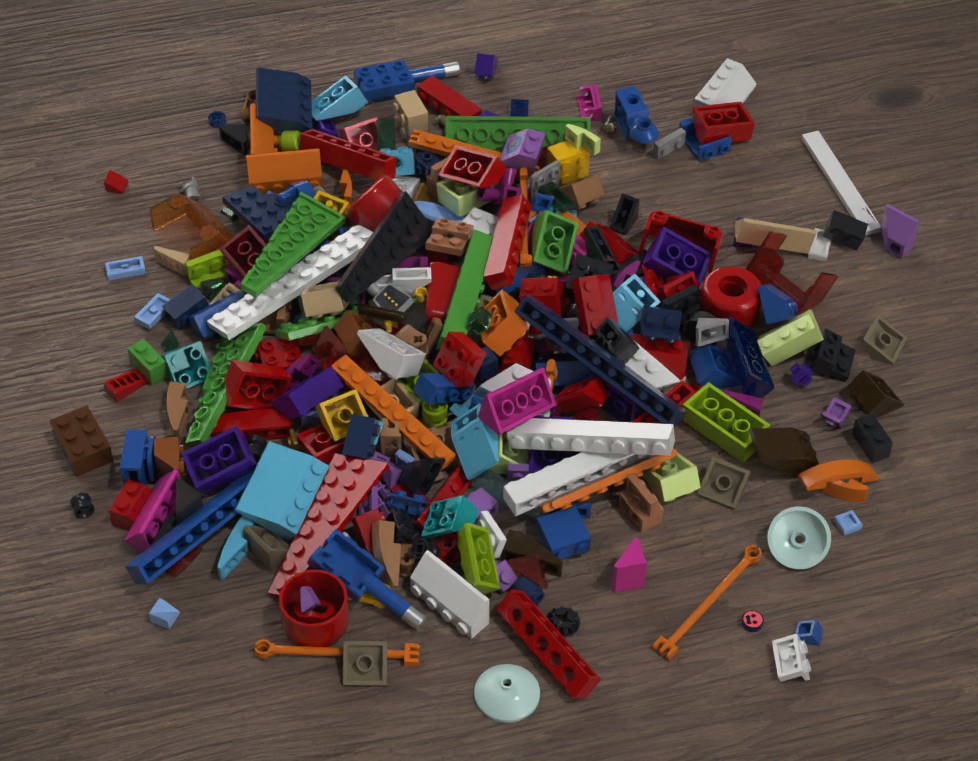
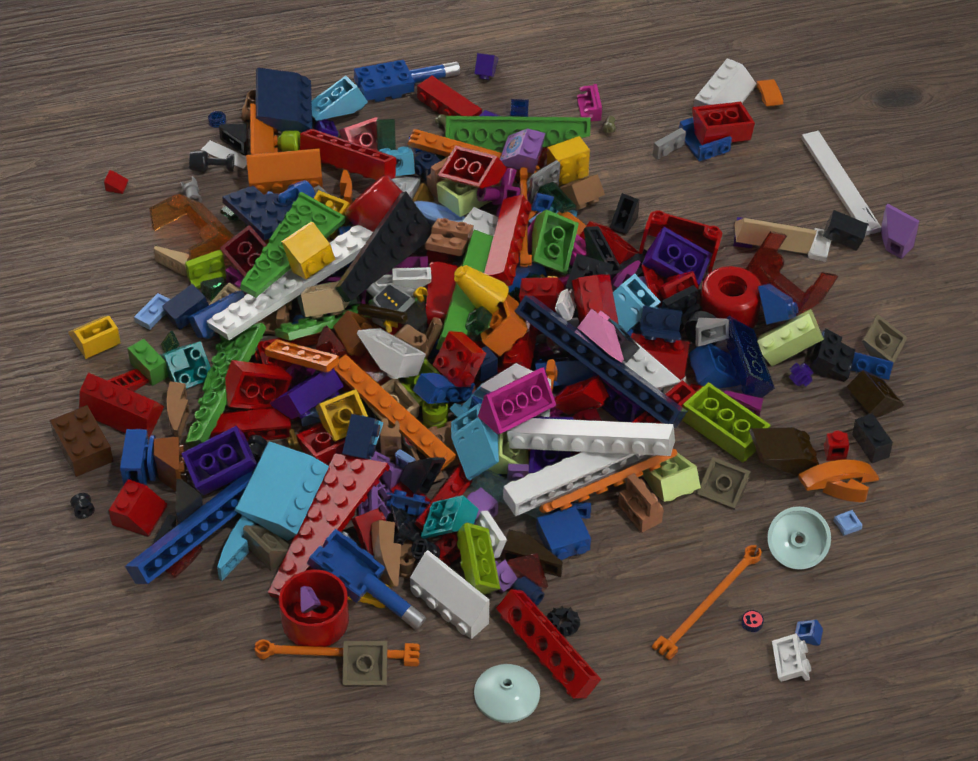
(96, 336): none -> yellow slope
(115, 272): light blue tile -> none
(118, 406): none -> red slope
(154, 512): dark pink slope -> none
(163, 614): light blue slope -> none
(200, 161): none -> black piece
(222, 152): none -> white sticker
(302, 355): none -> orange plate
(308, 251): none -> yellow slope
(410, 113): tan brick -> none
(481, 288): none -> yellow cone
(565, 305): none -> white hinge
(581, 137): yellowish green slope -> none
(602, 332): none -> bright pink slope
(630, 568): dark pink slope -> none
(633, 117): blue brick -> none
(770, 92): none -> orange slope
(834, 441): none -> red brick
(836, 413): medium lavender bracket -> none
(872, 365): none -> blue hinge

